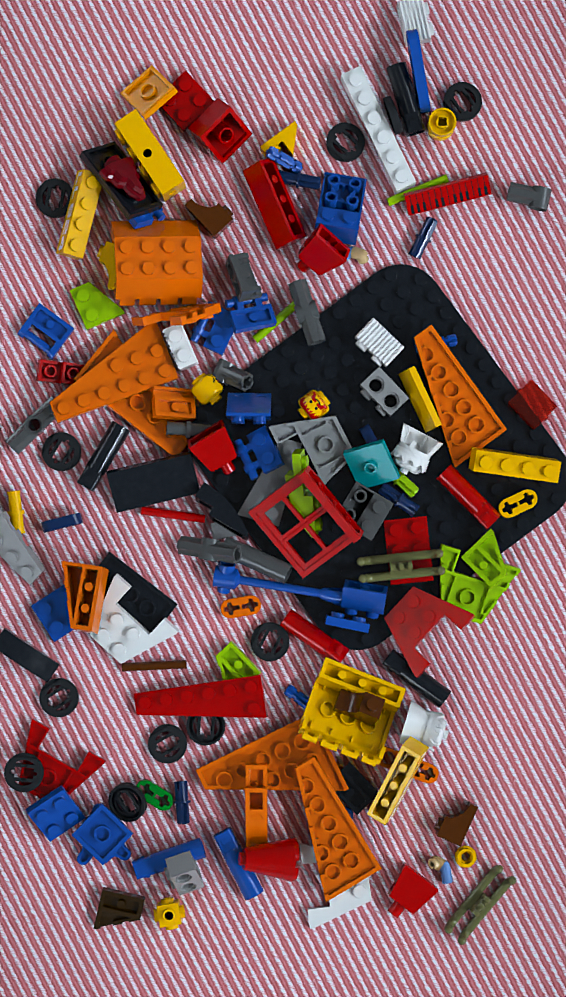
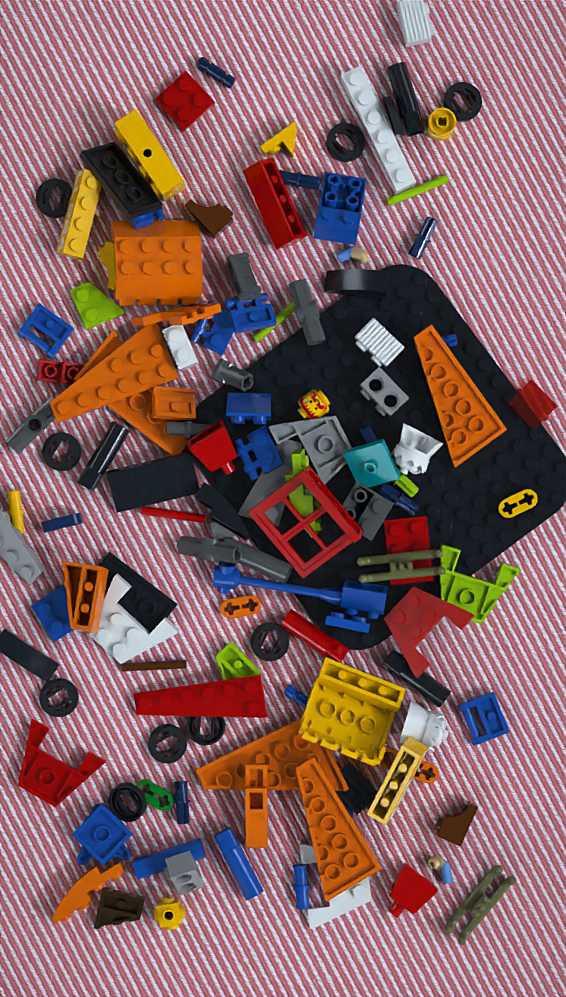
(11, 764): black piece -> none
(55, 813): blue plate -> none
(79, 894): none -> orange slope
(124, 176): dark red rock -> none
(148, 92): light orange plate -> none
(207, 389): yellow head -> none
(215, 72): none -> dark blue axle
(220, 130): red slope -> none
(272, 859): red cone -> none
(283, 159): blue axle -> none
(301, 886): none -> blue pin
(322, 251): red torso -> none
(357, 282): none -> black slope
(359, 706): reddish brown arch -> none
(418, 70): blue beam -> none
(420, 399): yellow tile -> none
(447, 194): red tile -> none
(465, 863): yellow plate -> none
(468, 496): red piece -> none
(486, 559): lime wing -> none
(490, 716): none -> blue plate
(514, 465): yellow brick -> none
(534, 197): dark grey piece -> none

